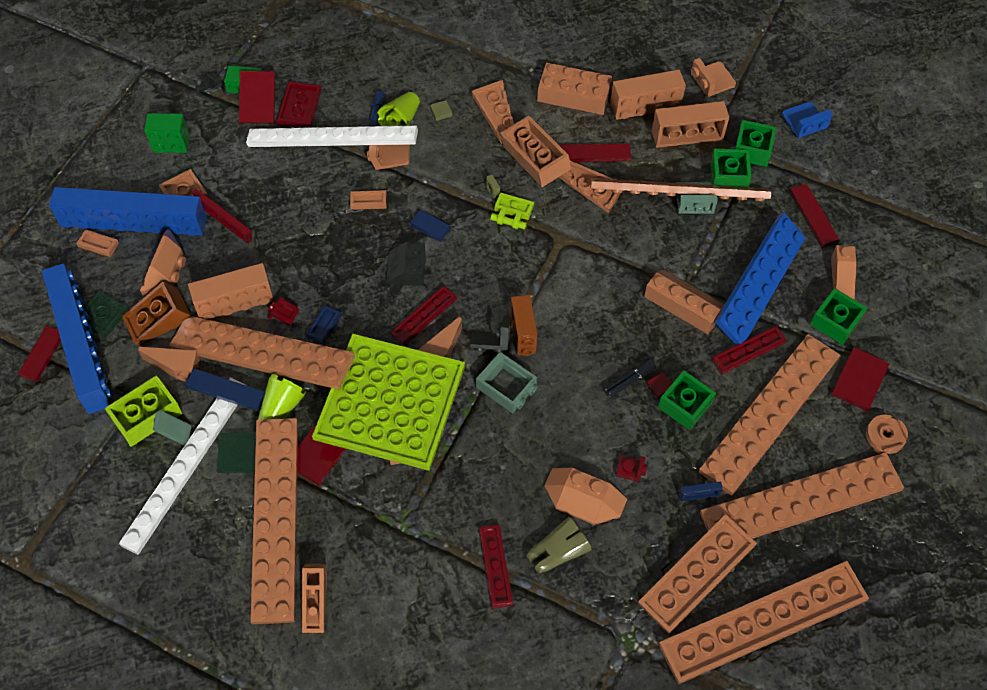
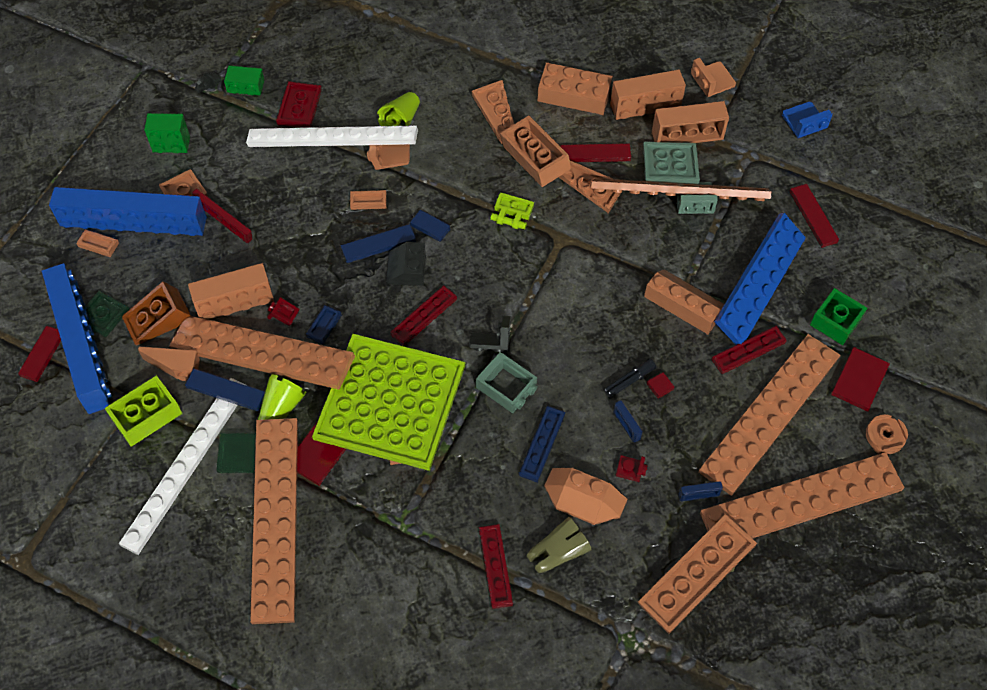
(165, 264): nougat wedge -> none
(171, 427): sand green tile -> none
(257, 97): dark red tile -> none
(314, 597): nougat slope -> none
(375, 106): dark blue axle -> none
(377, 243): none -> dark blue tile
(441, 110): olive tile -> none
(445, 340): nougat slope -> none
(493, 187): olive tile -> none
(523, 325): dark orange window -> none
(542, 444): none -> dark blue tile
(627, 421): none -> dark blue tile
(671, 162): none -> sand green plate
(686, 400): green brick -> none
(730, 167): green brick -> none
(758, 140): green brick -> none
(762, 622): nougat plate -> none
(844, 269): nougat slope -> none

